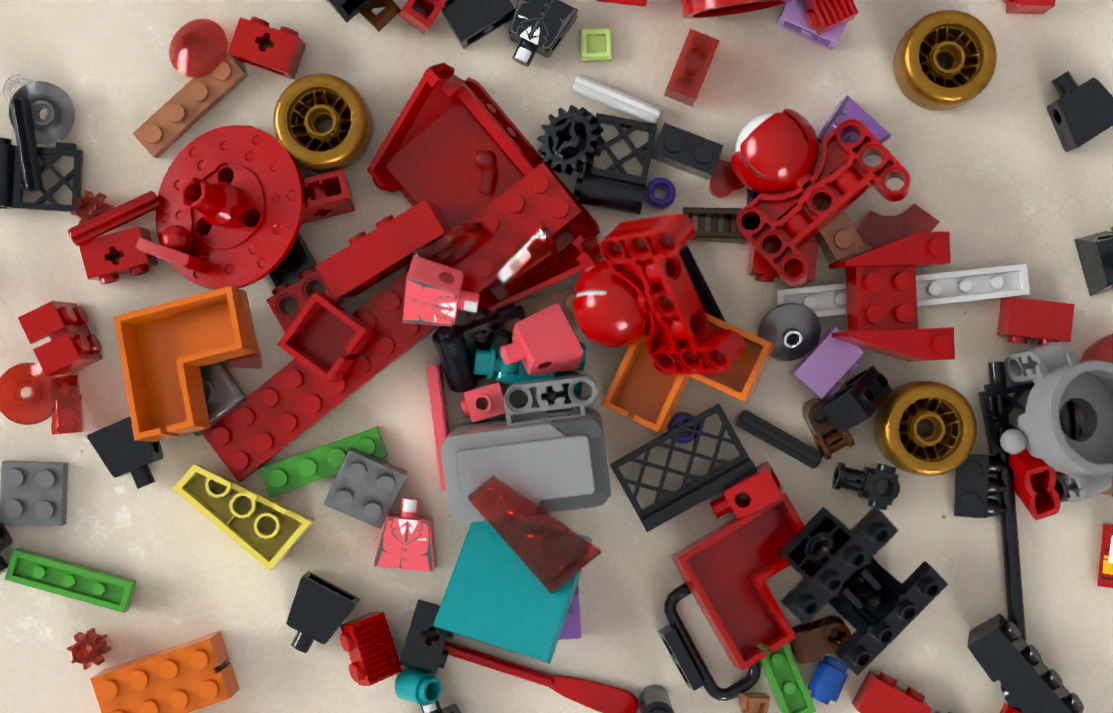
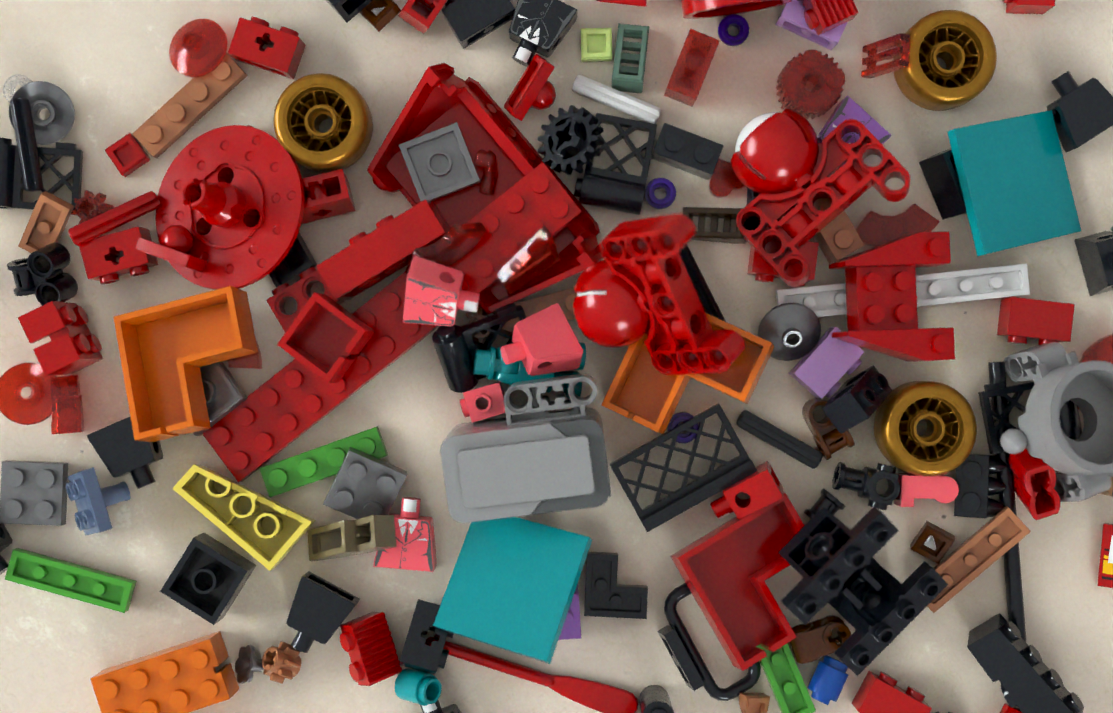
(44, 275): none -> black piece
(46, 222): none -> nougat plate
(80, 652): clear red gear -> none
(92, 500): none -> sand blue plate
(127, 154): none -> red tile
(208, 578): none -> black brick
(247, 664): none -> flat silver plant
(281, 662): none -> nougat gear
(352, 537): none -> dark tan slope
(439, 163): none -> flat silver plate
(439, 412): coral tile -> none
(532, 89): none -> red tile
(537, 538): clear red wing -> none
(607, 597): none -> black plate
(626, 77): none -> sand green slope
(738, 22): none -> dark purple plate
(821, 73): none -> clear red brick
(827, 501): none -> black bush
(884, 44): none -> clear red tile
(932, 542): none -> reddish brown tile
(938, 488): none -> coral leg
(944, 183): none -> black brick
(978, 554): none -> nougat plate
(1014, 182): none -> teal tile

